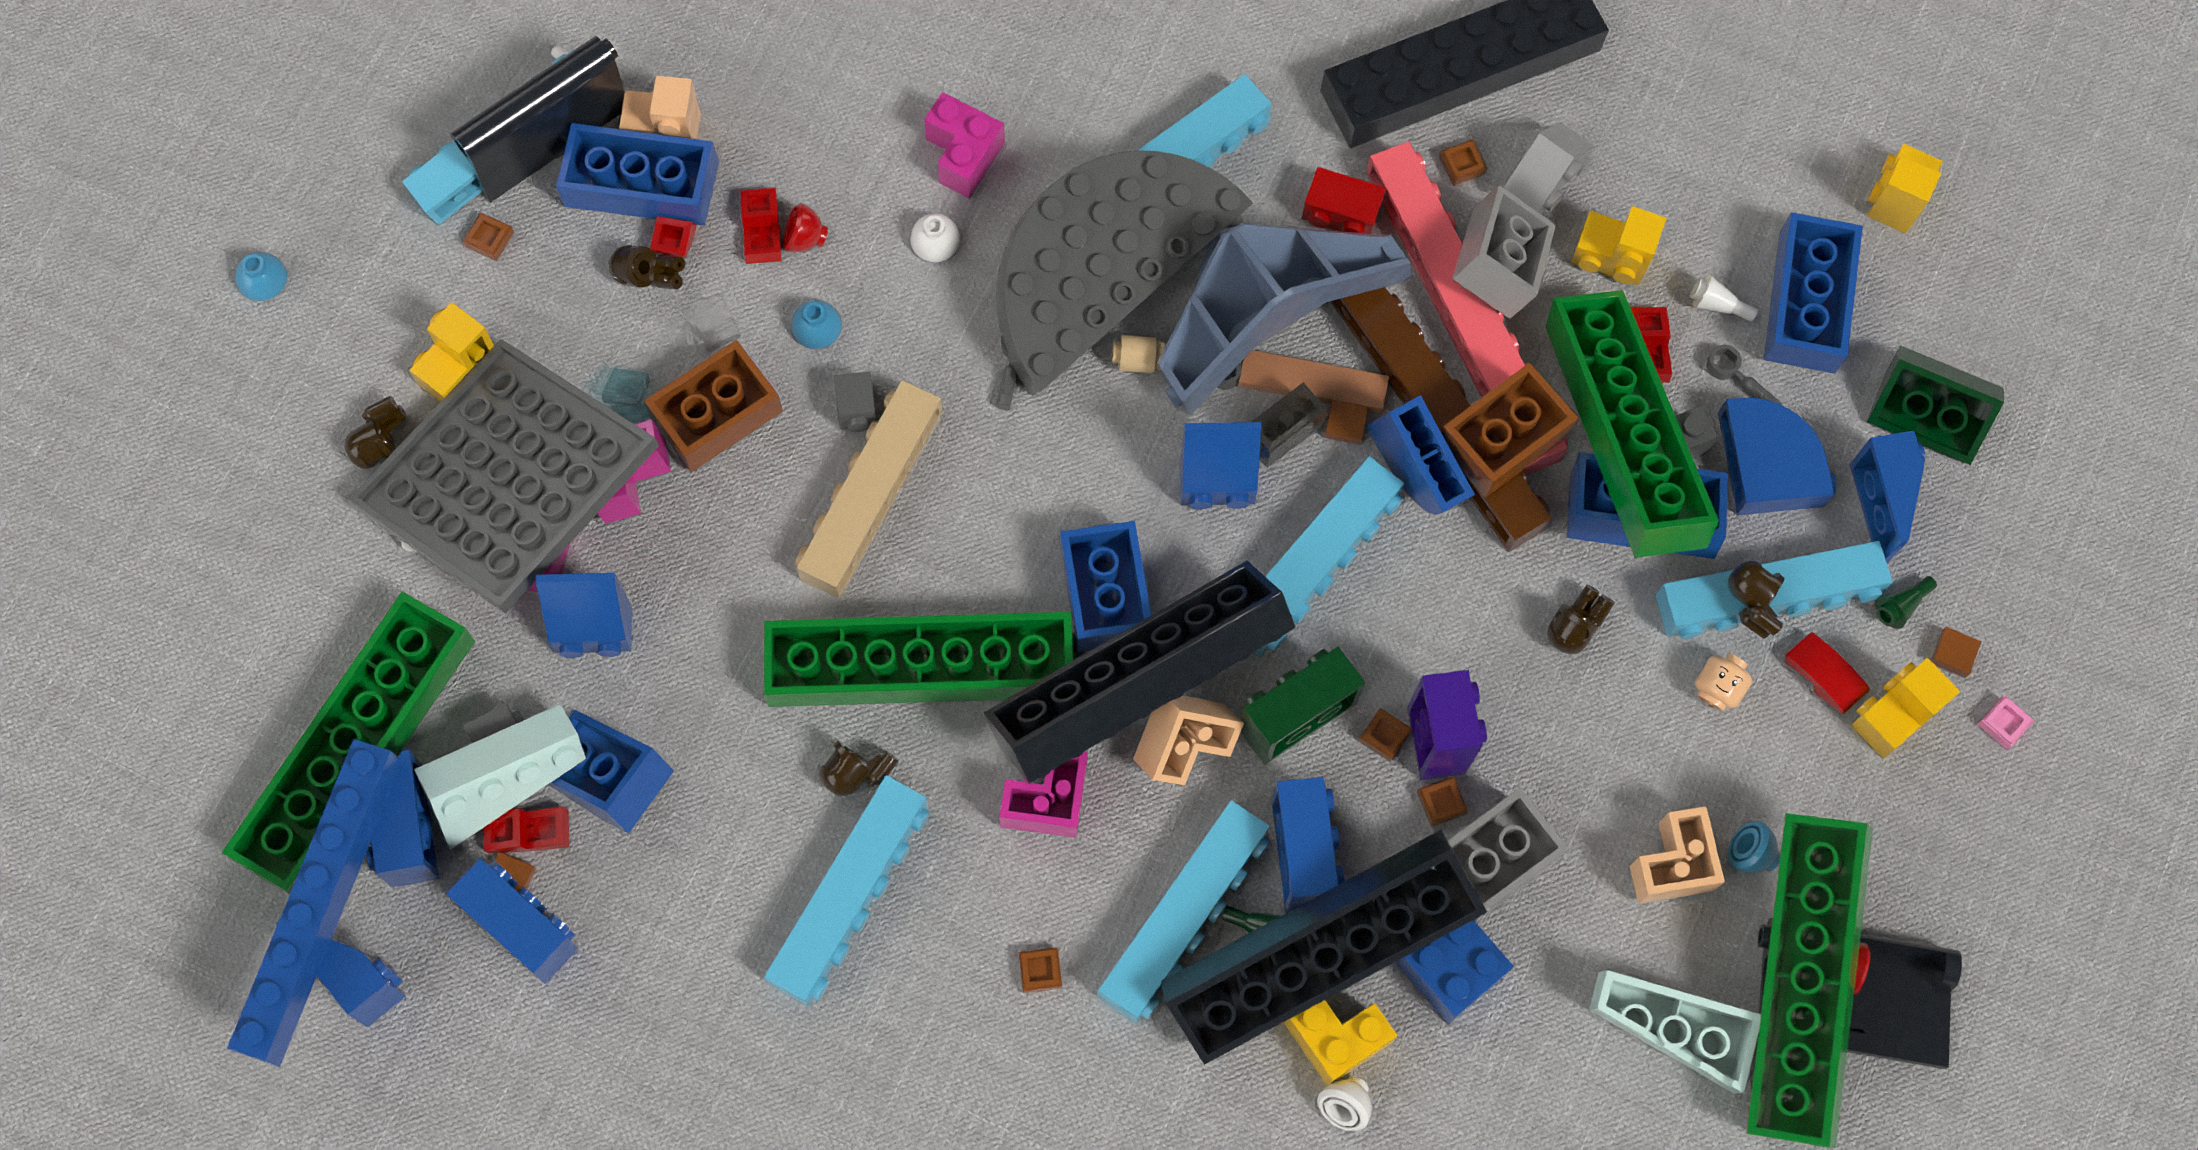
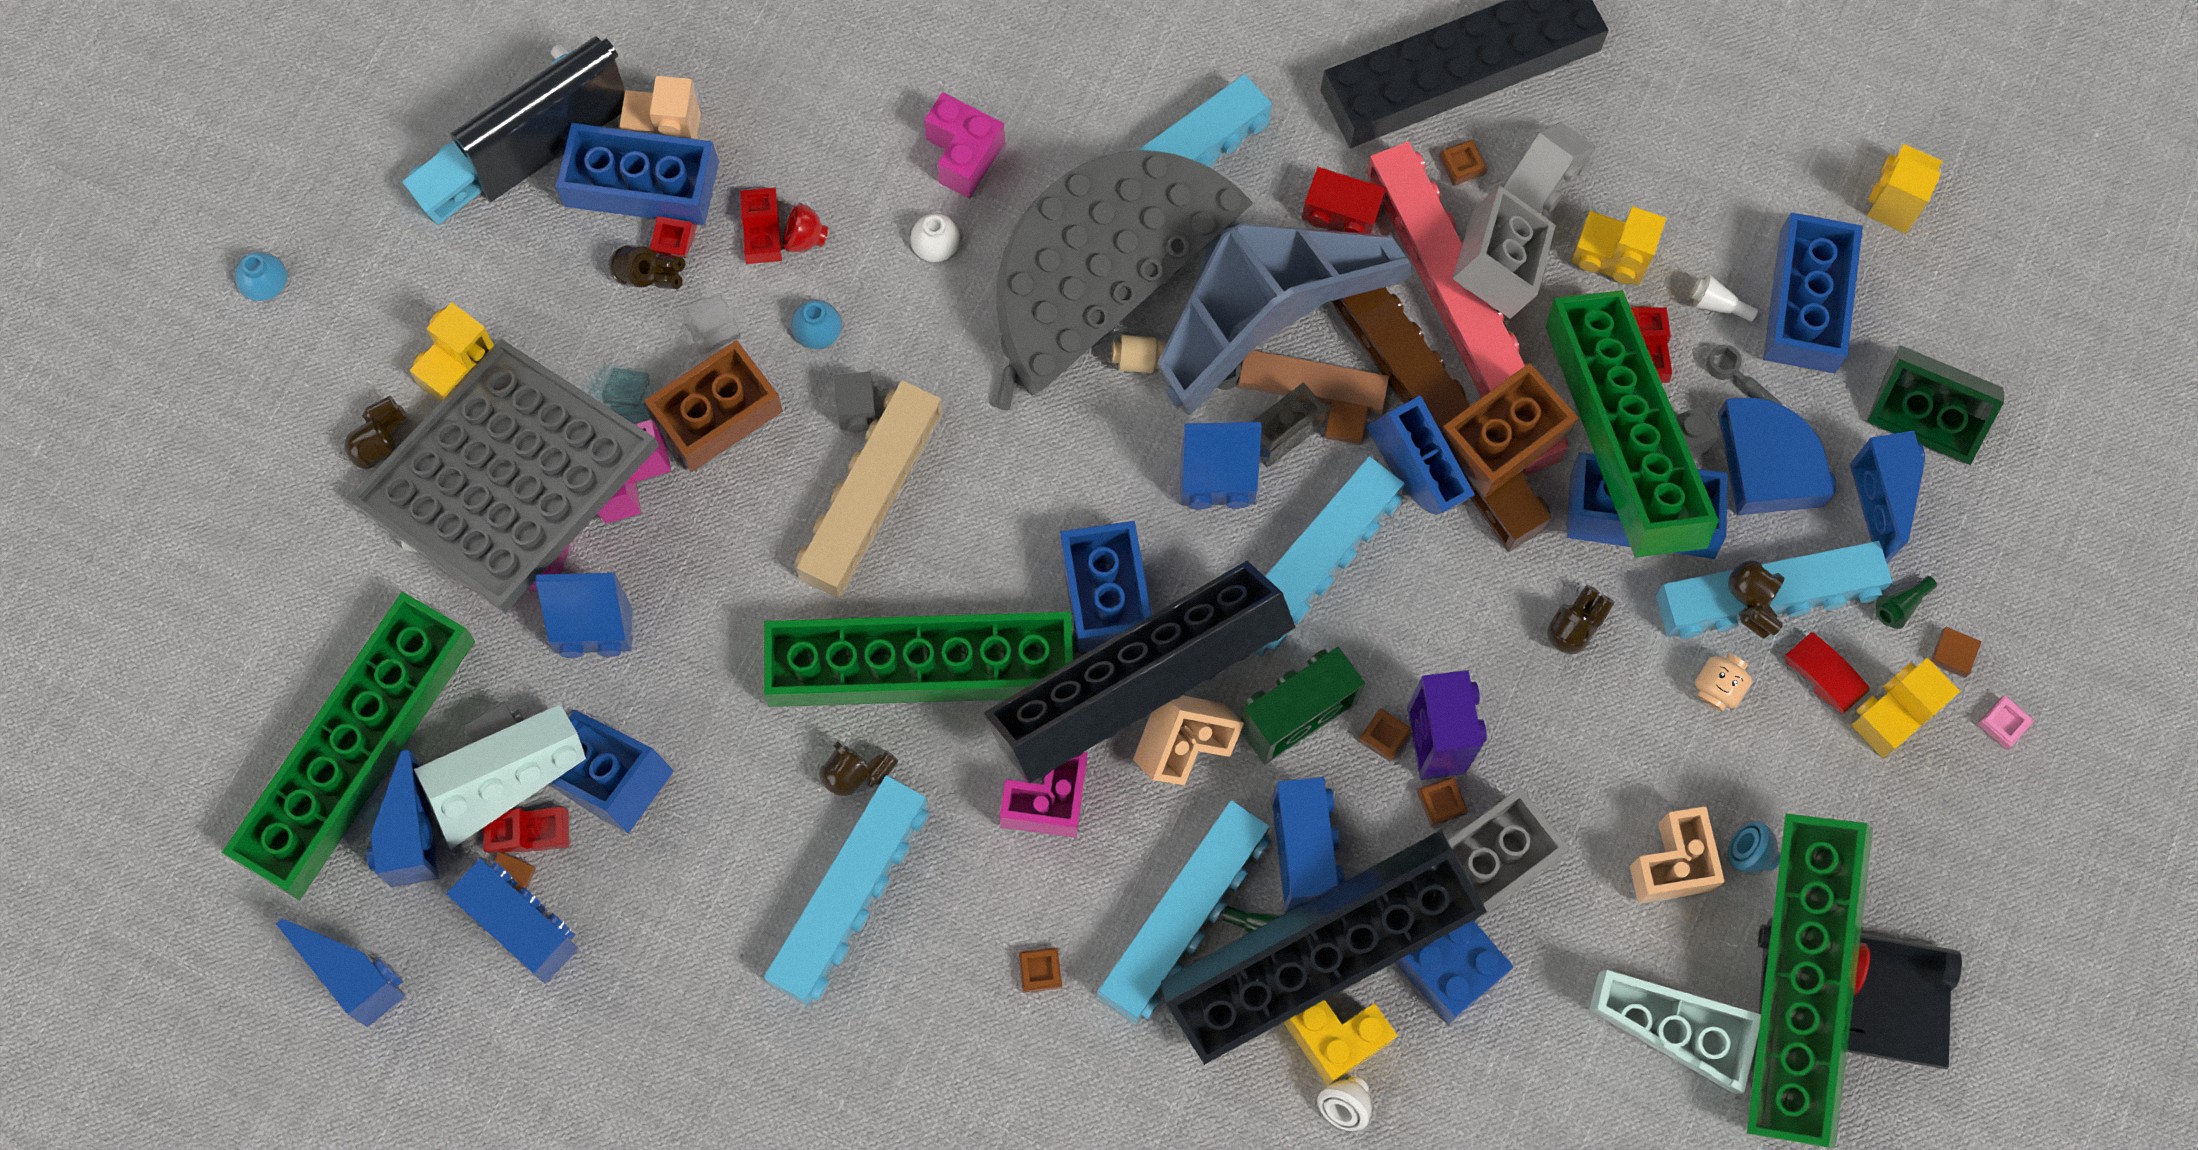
(315, 904): blue brick -> none
(488, 236): dark orange tile -> none

